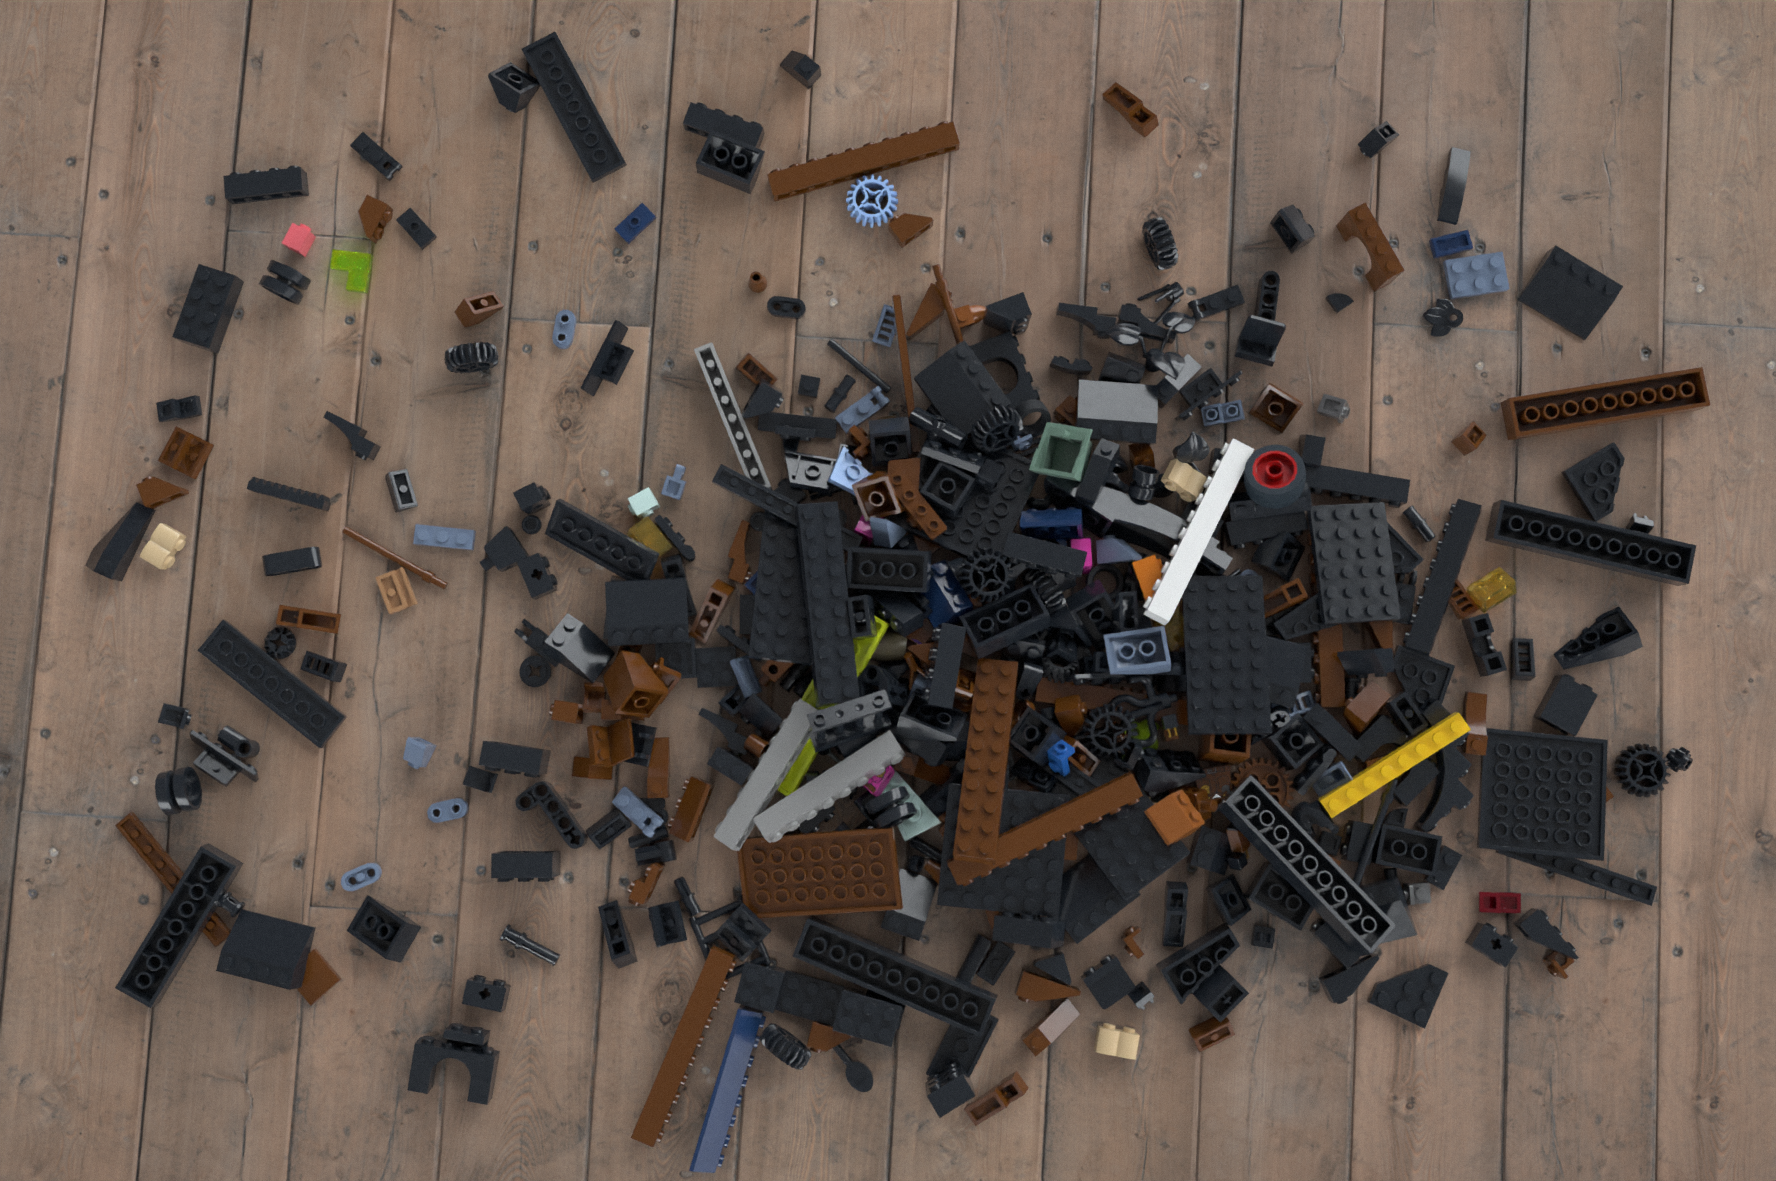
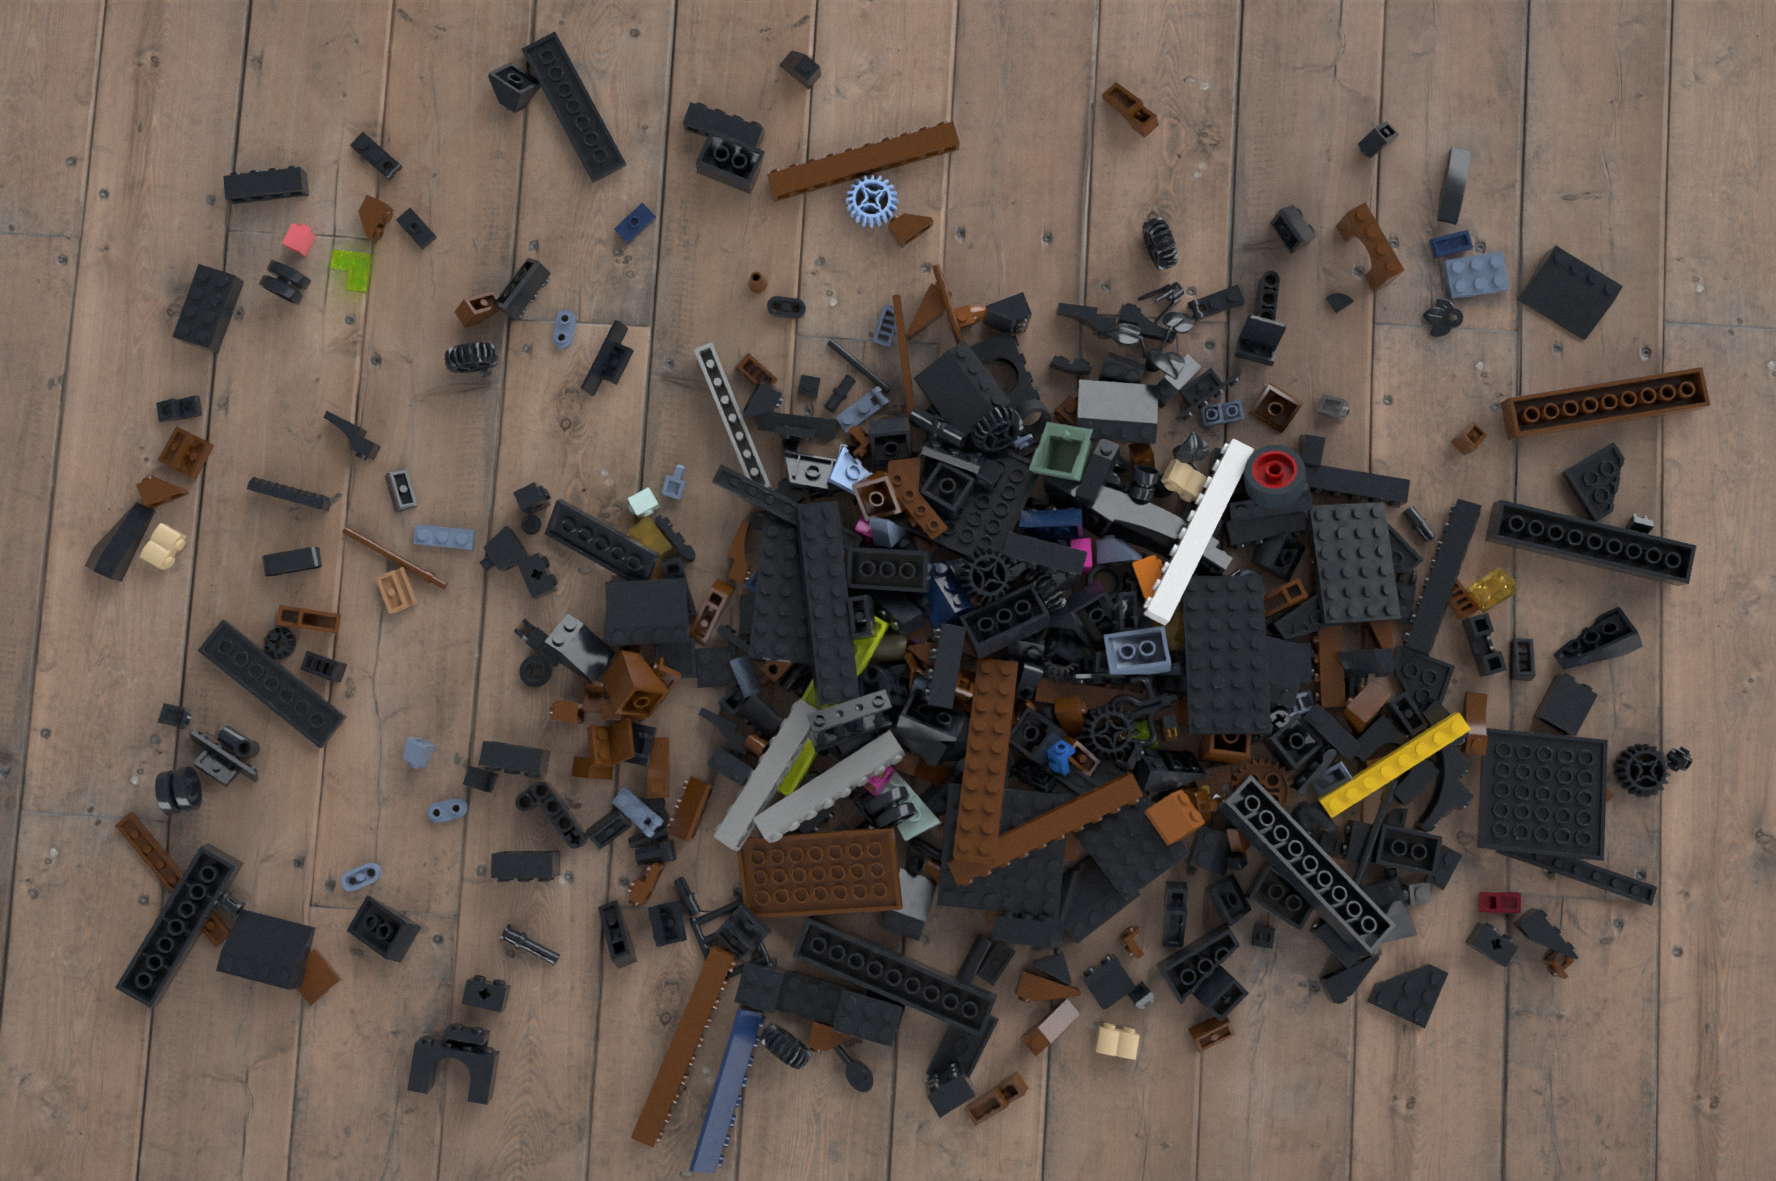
(522, 288): none -> black slope

